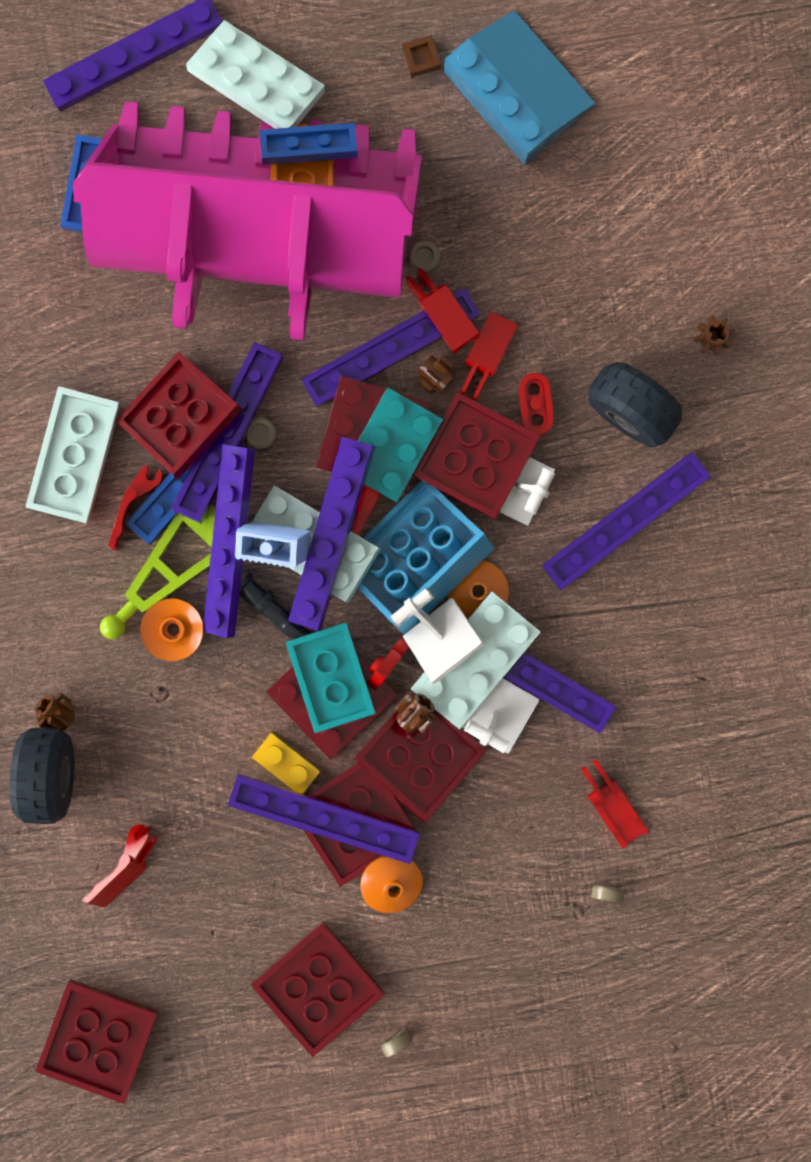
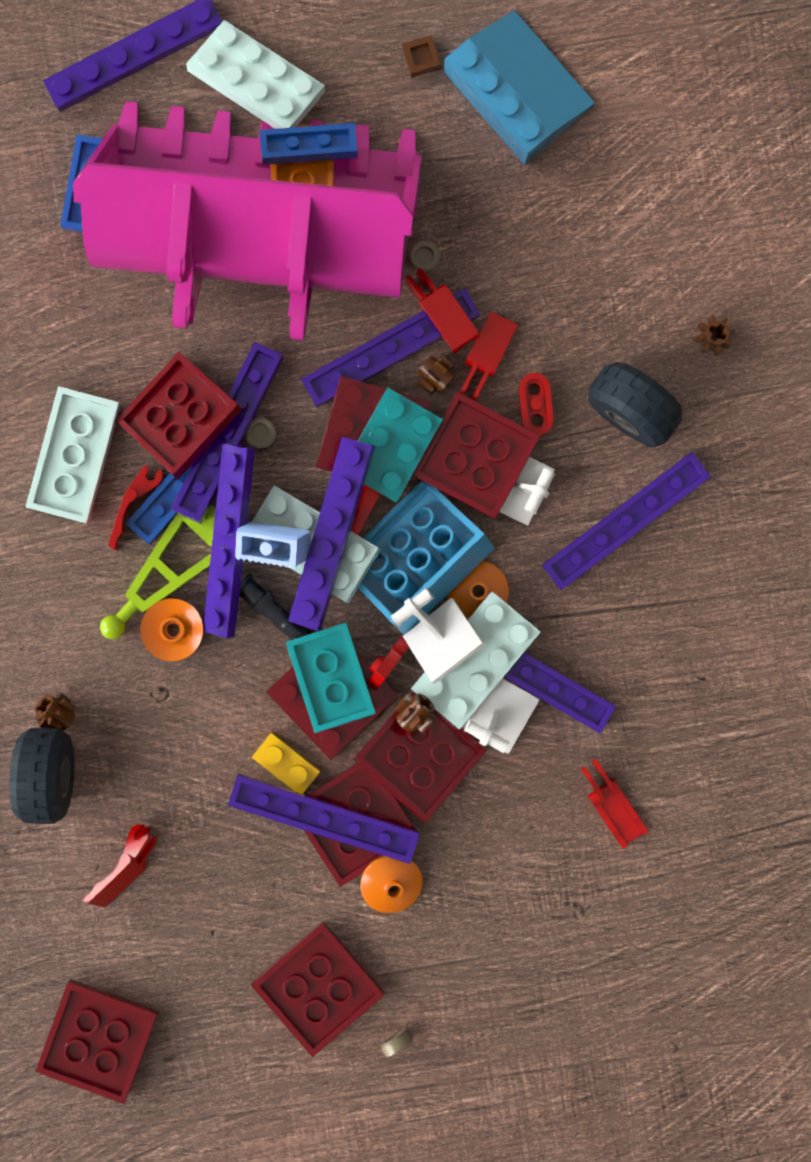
(607, 893): dark tan tile -> none

